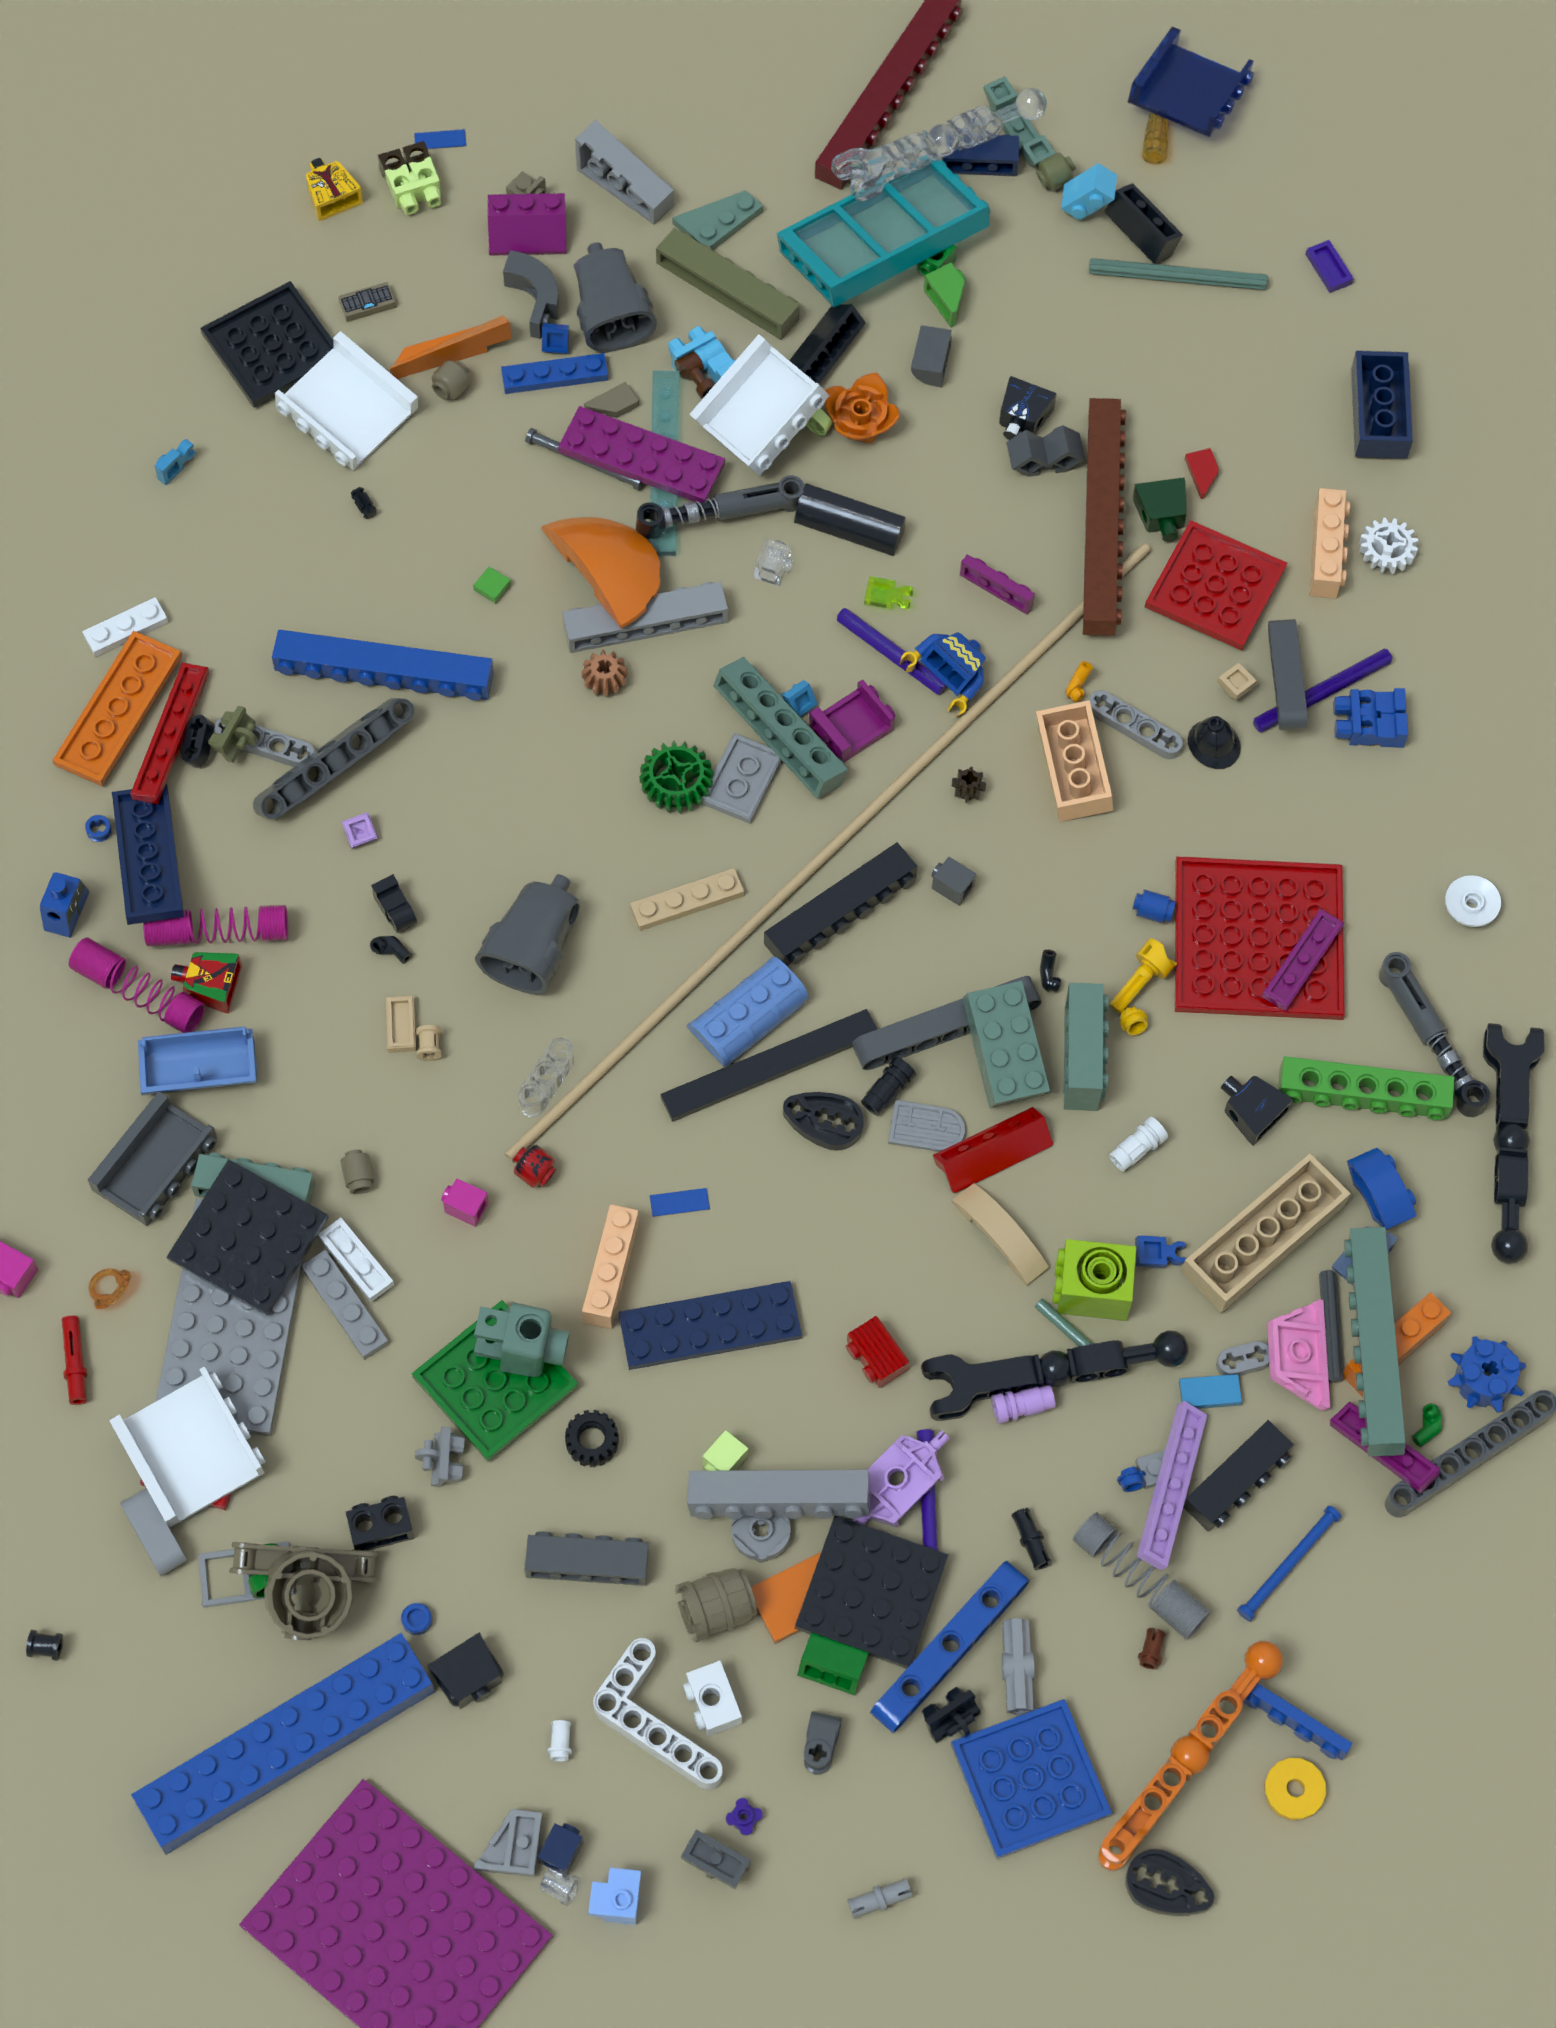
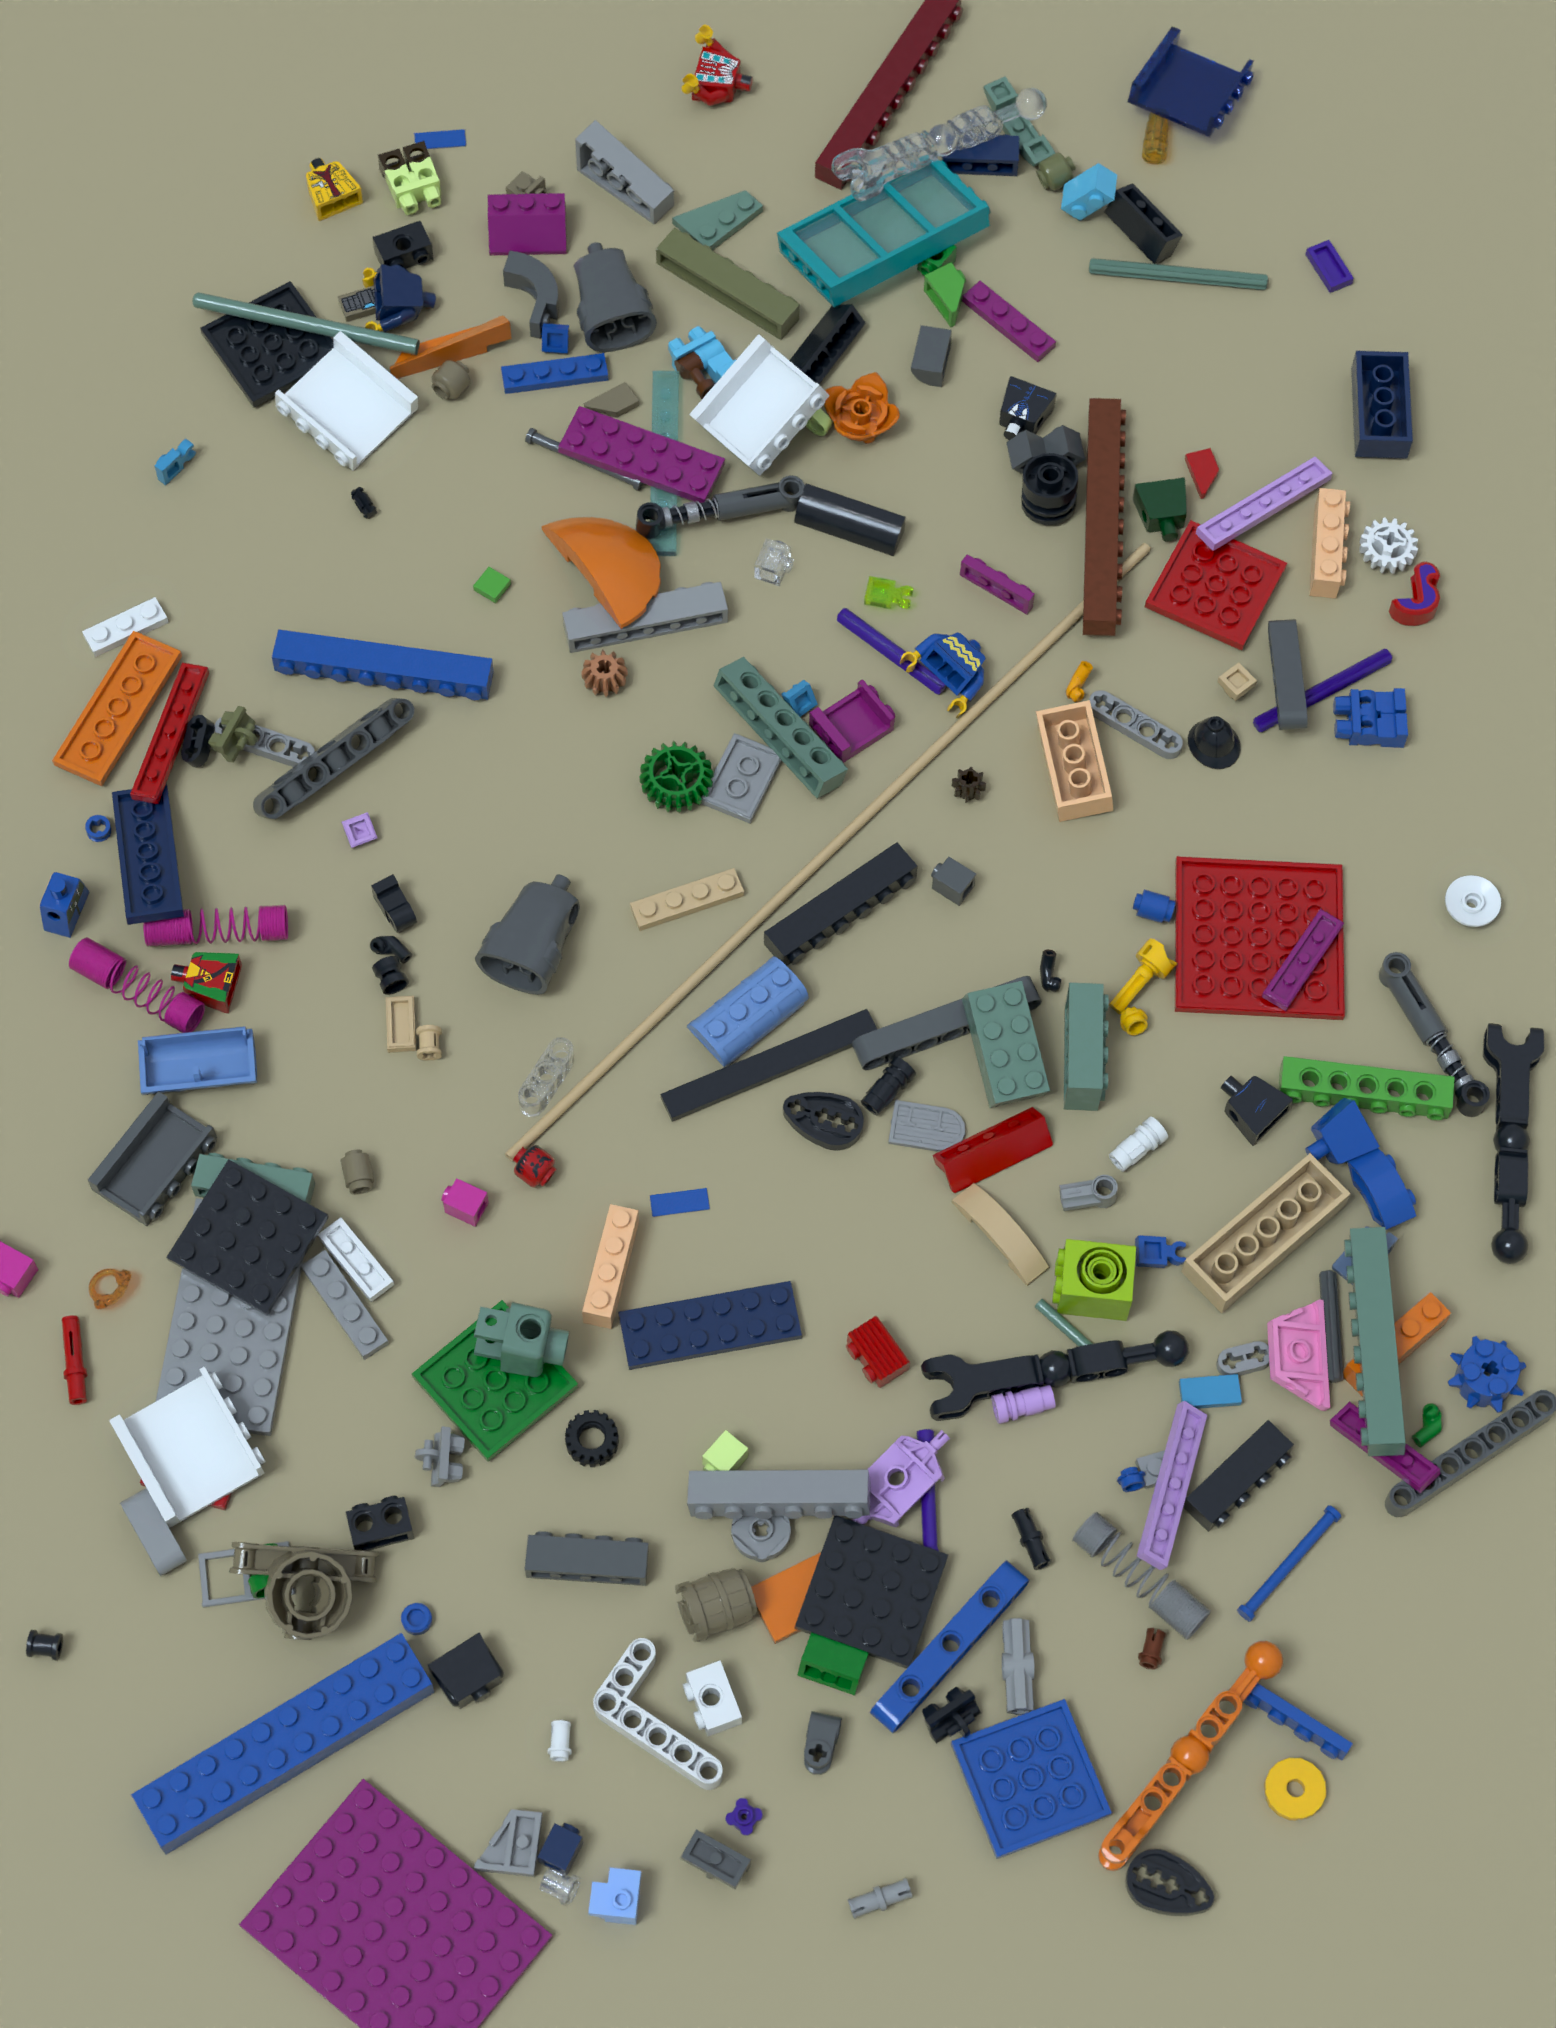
(305, 323): none -> sand green piece
(390, 975): none -> black wheel
(397, 296): none -> dark blue torso
(404, 246): none -> black brick
(716, 73): none -> torso
(1008, 321): none -> magenta plate
(1049, 489): none -> black wheel
(1085, 1193): none -> light grey piece
(1263, 503): none -> lavender plate
(1342, 1134): none -> blue torso
(1425, 597): none -> red animal

